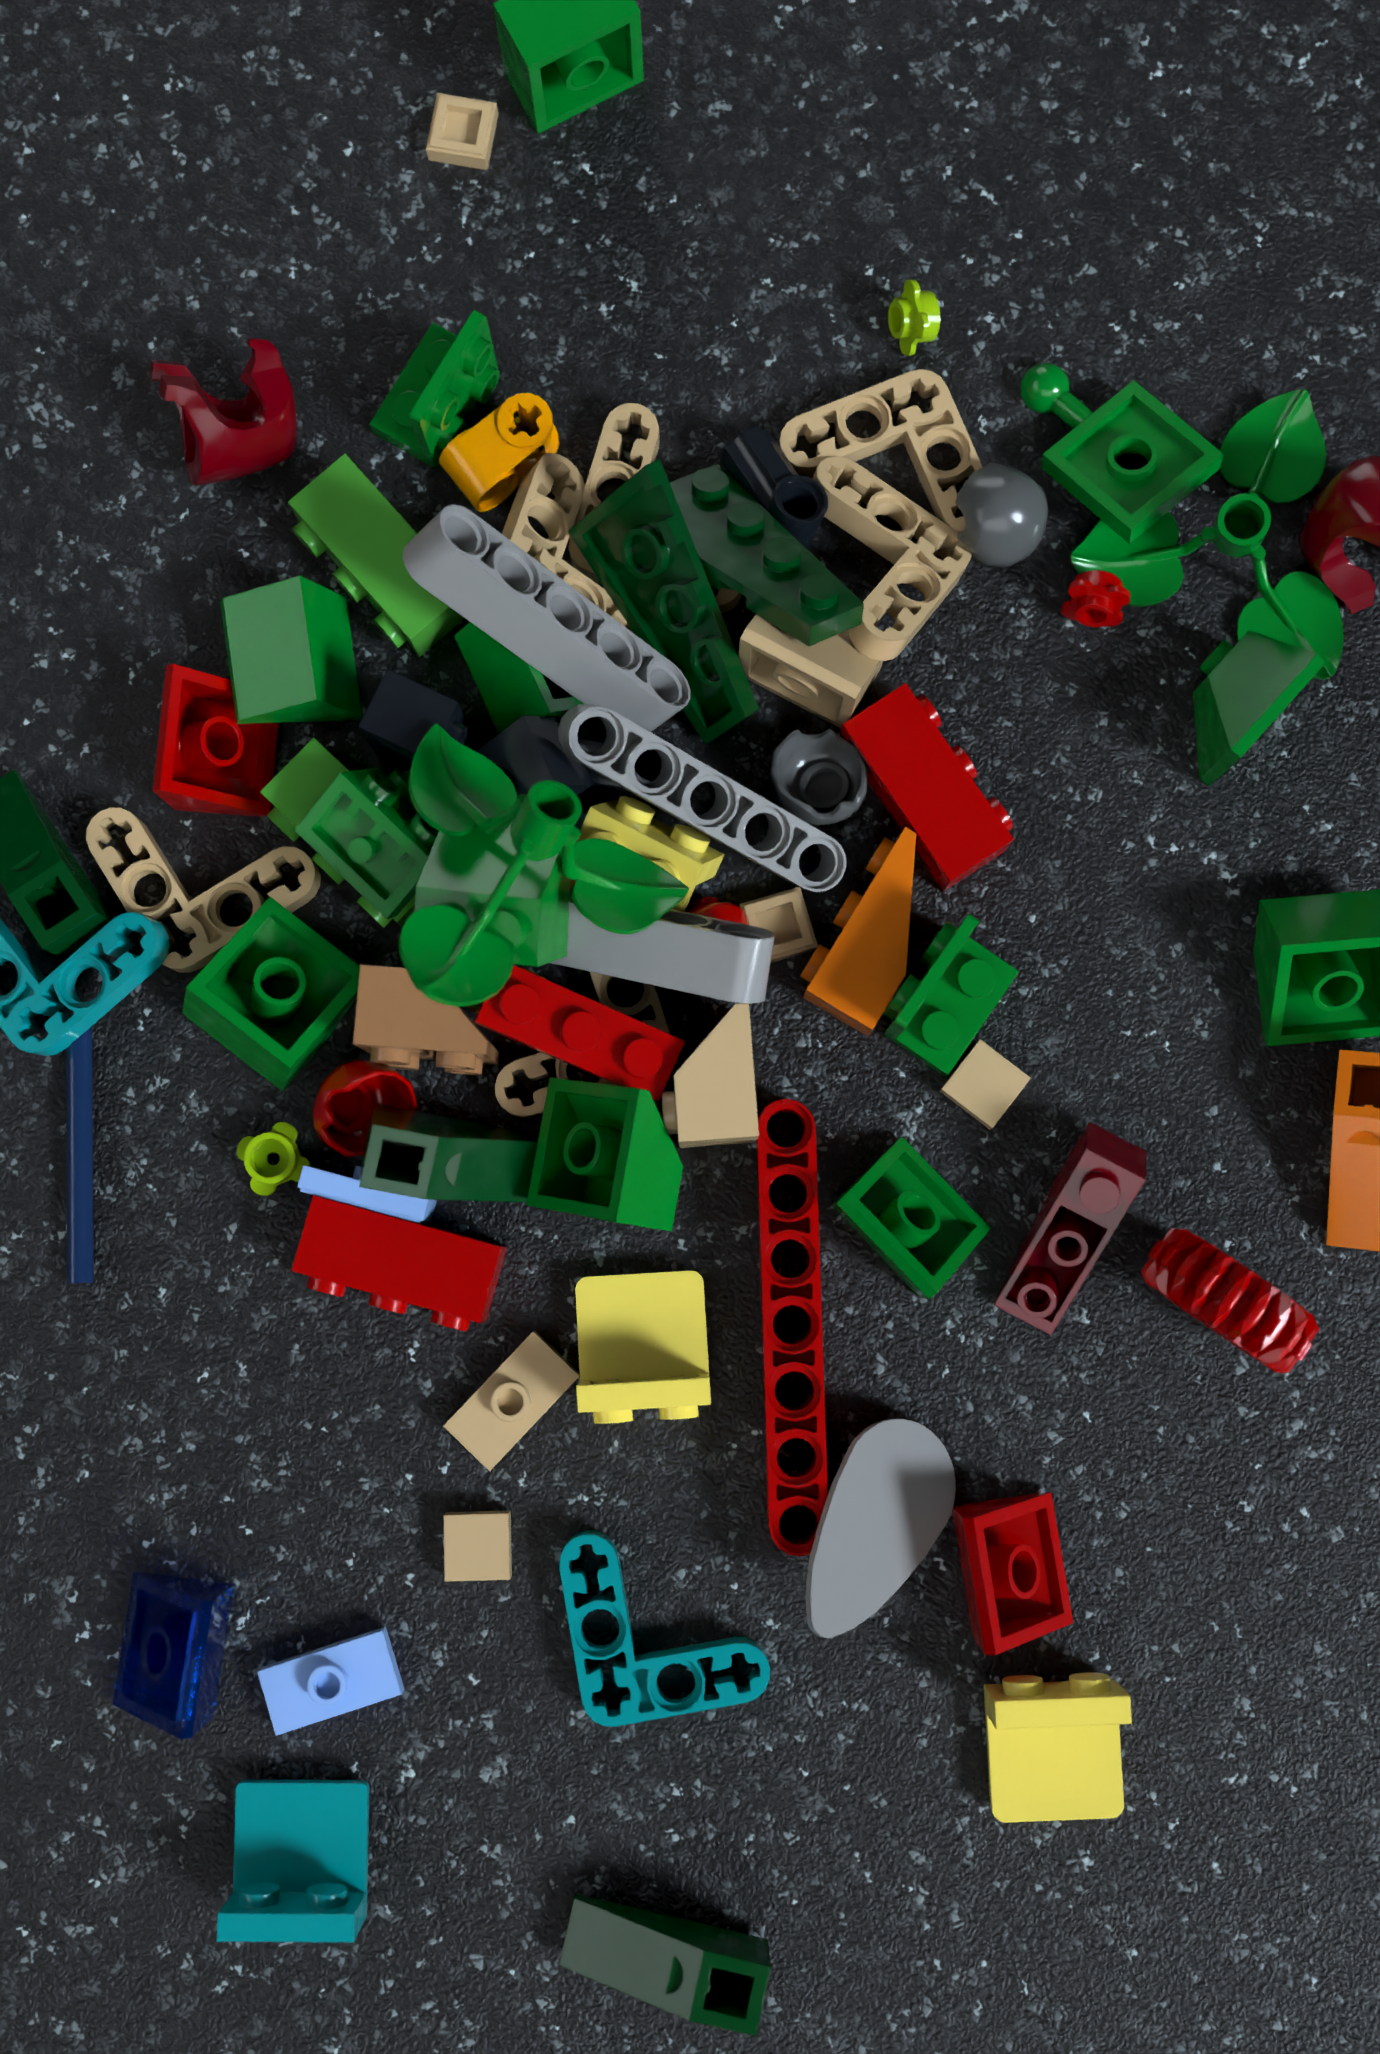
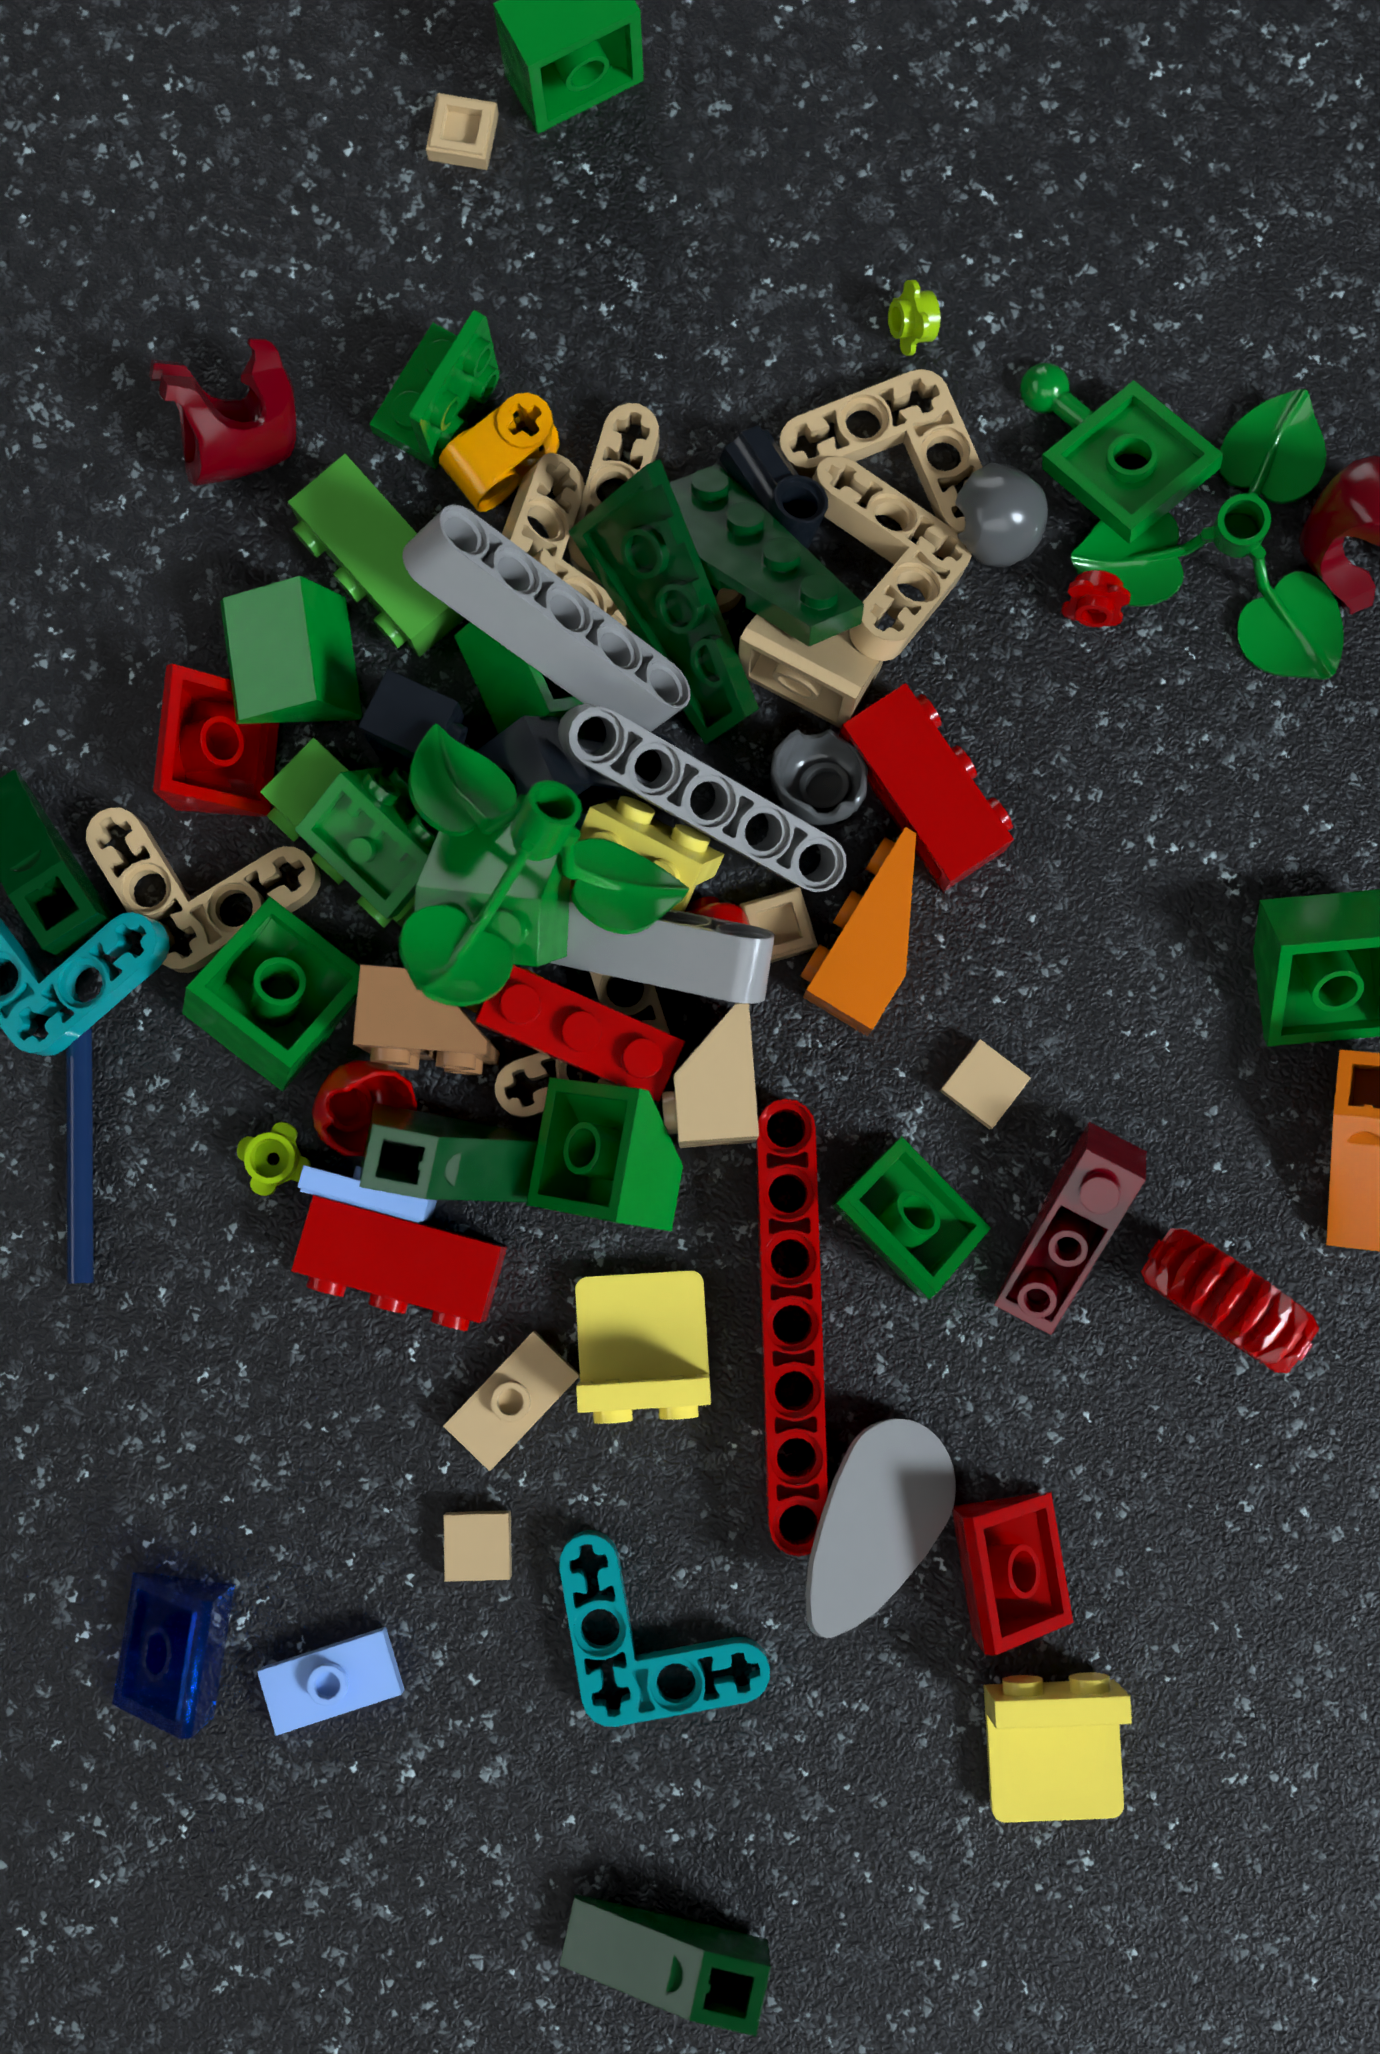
(298, 1862): teal bracket -> none
(951, 1001): green bracket -> none
(1244, 695): green slope -> none

